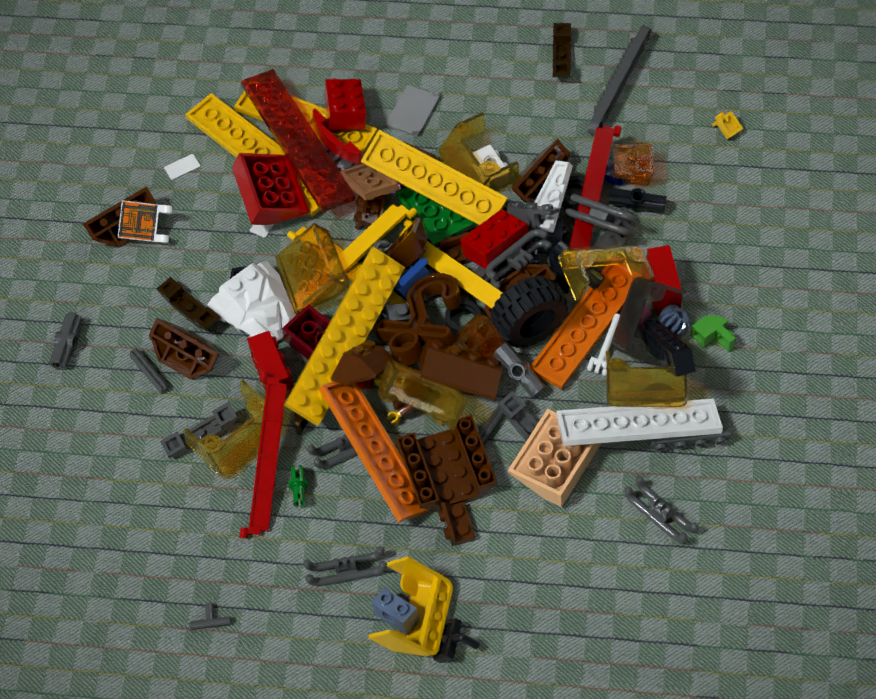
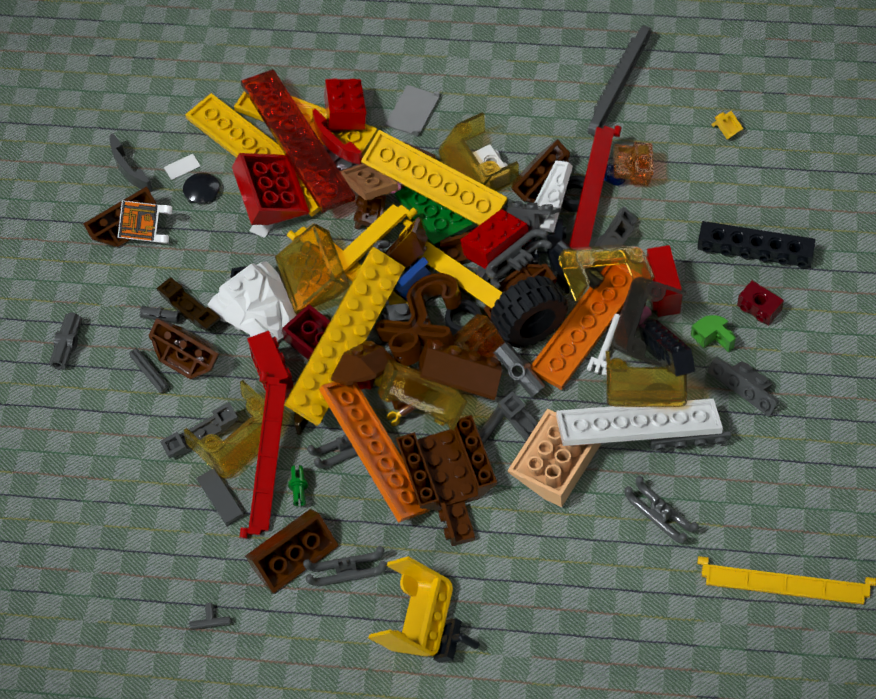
(136, 178): none -> dark grey slope
(161, 313): none -> dark grey pin
(201, 188): none -> black dish
(220, 497): none -> dark grey tile
(283, 554): none -> reddish brown slope
(395, 611): sand blue brick -> none
(561, 50): dark brown slope -> none
(601, 215): dark grey piece -> none
(637, 200): black piece -> none
(675, 320): sand blue gear -> none
(746, 383): none -> dark grey bracket
(754, 294): none -> dark red brick
(764, 242): none -> black brick
(785, 583): none -> yellow piece

